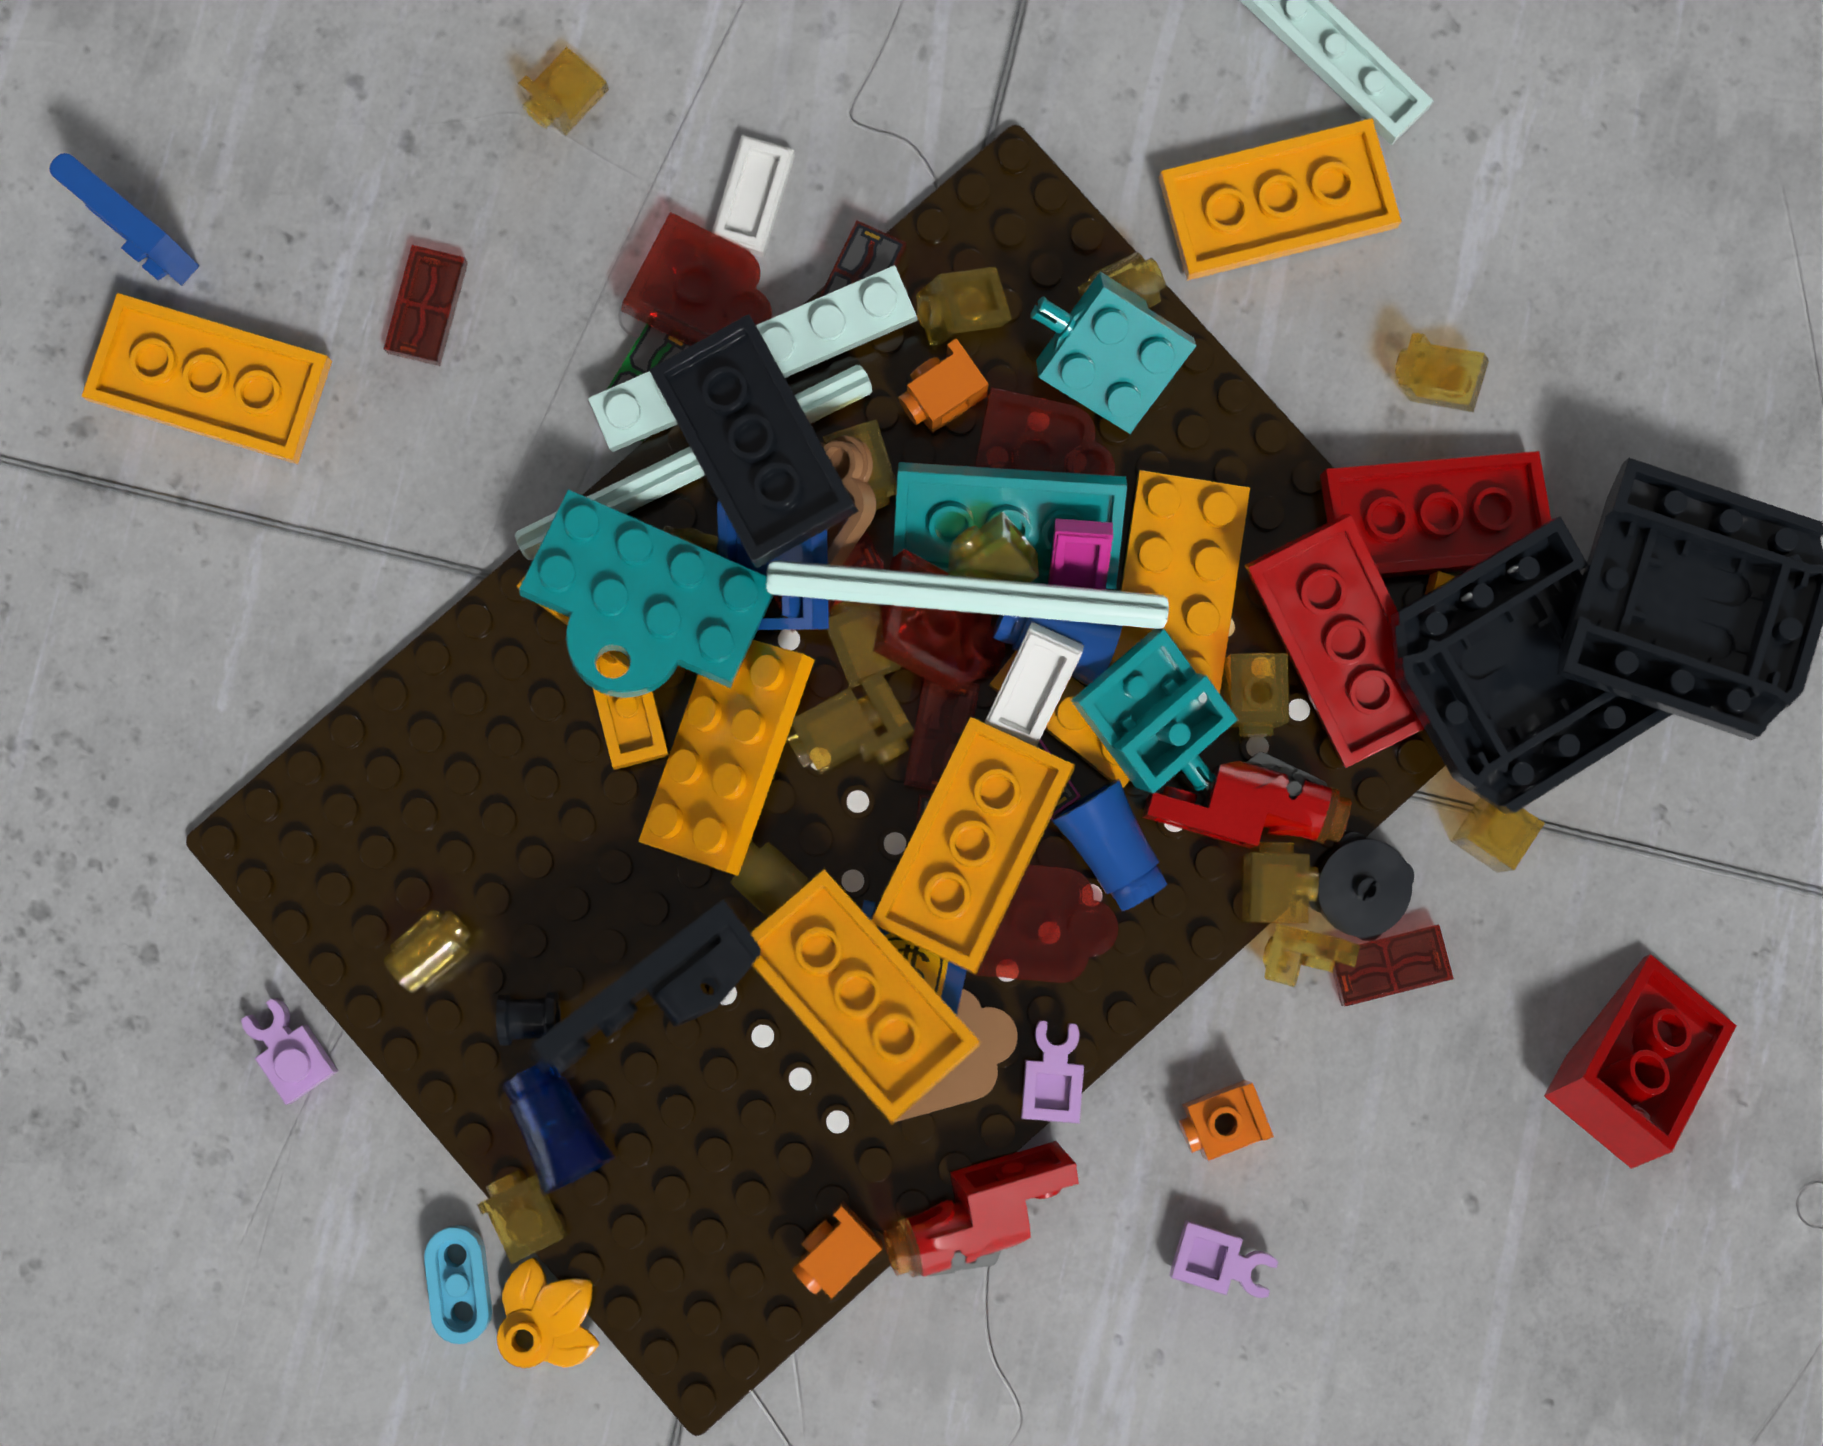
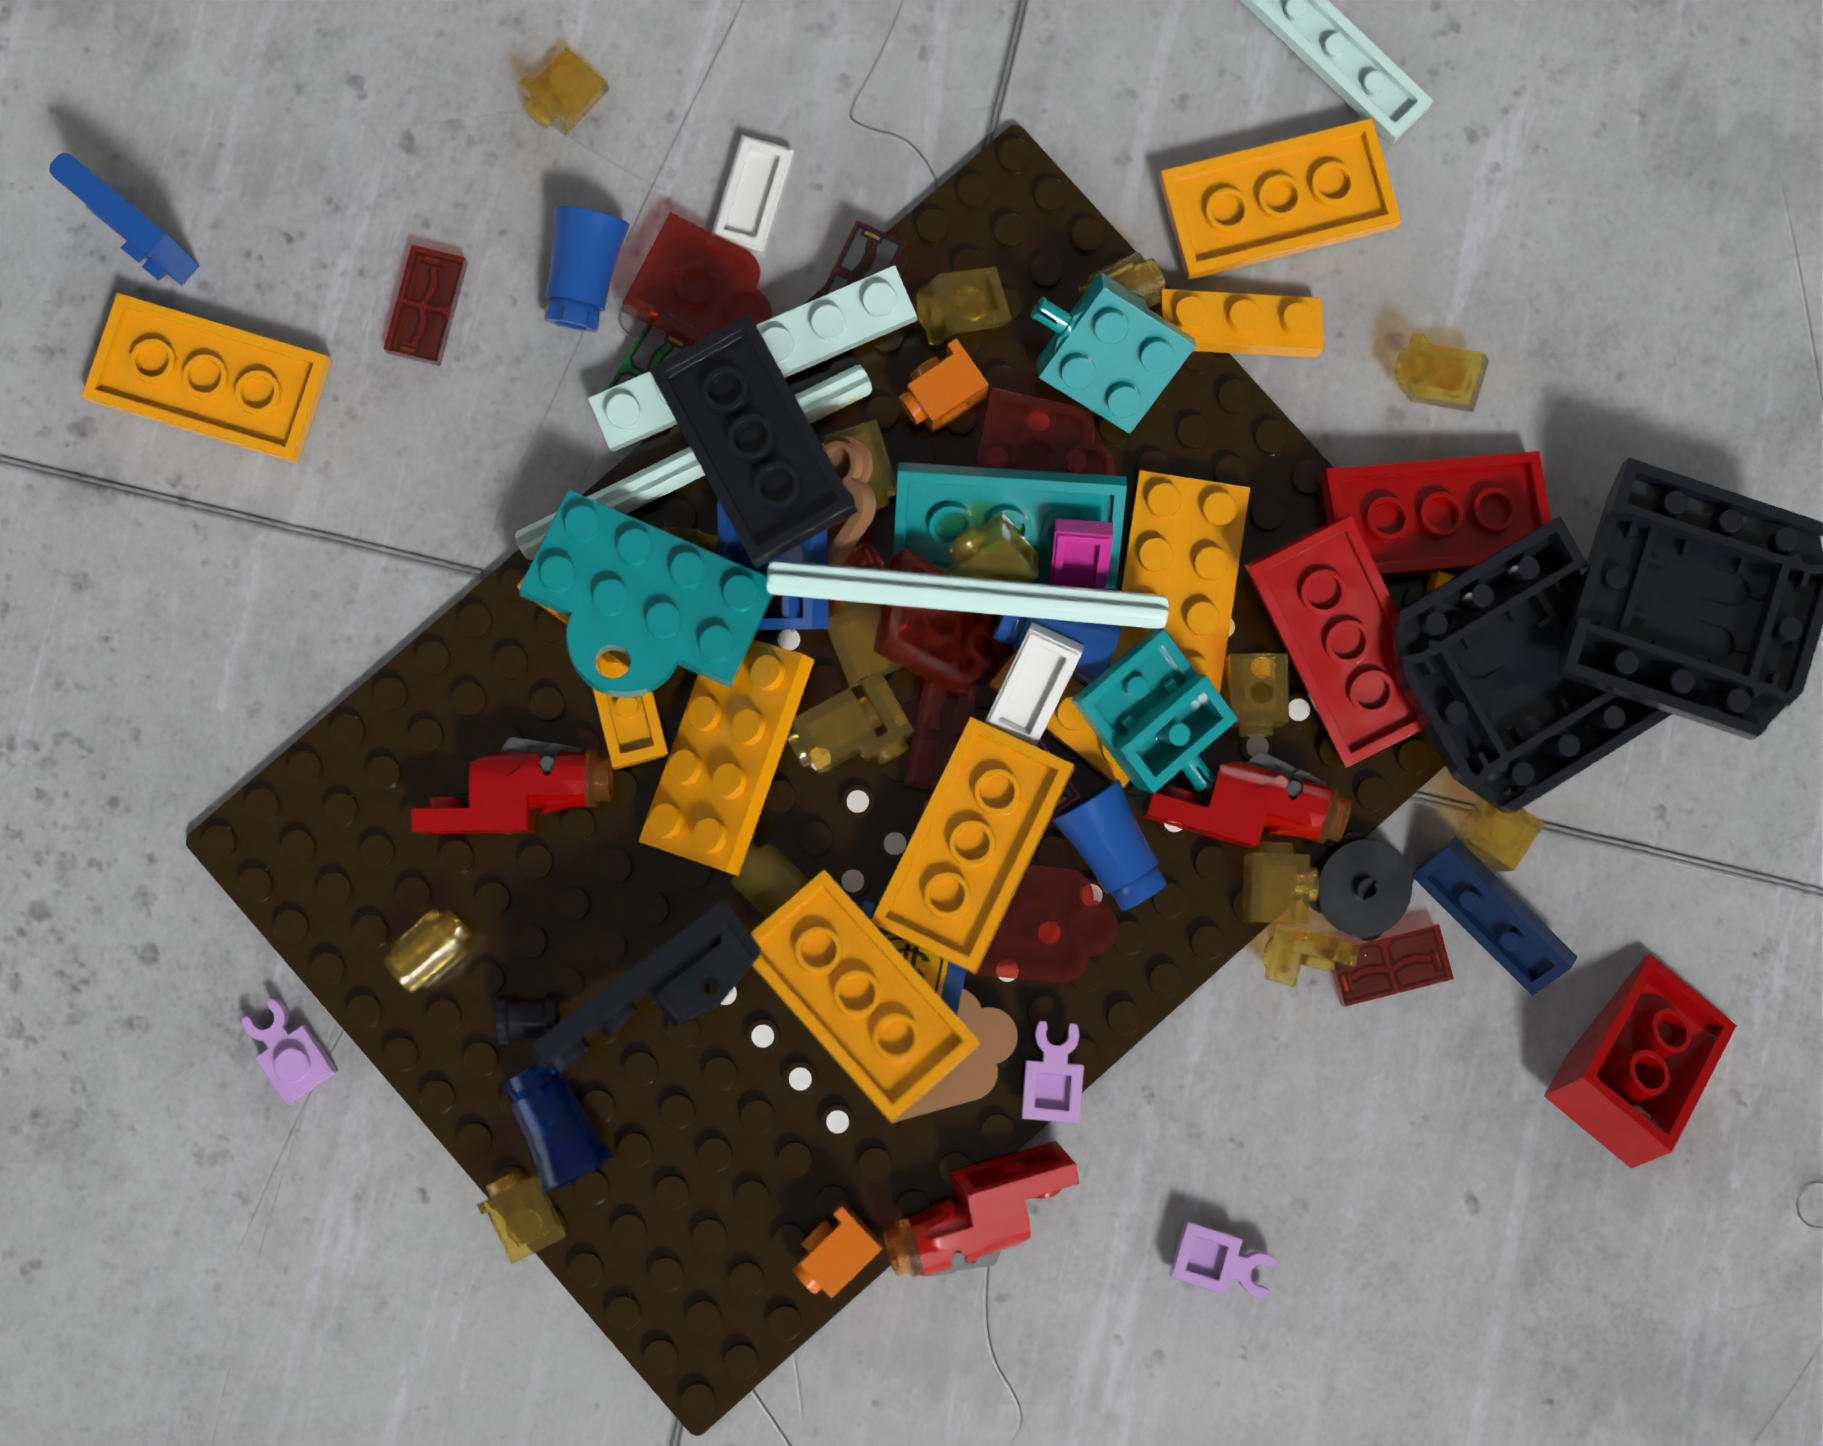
(456, 1283): medium azure plate -> none
(516, 781): none -> red plate
(550, 1314): light orange plate -> none
(582, 266): none -> blue plant
(1243, 1105): orange brick -> none
(1246, 322): none -> light orange plate
(1494, 916): none -> dark blue plate

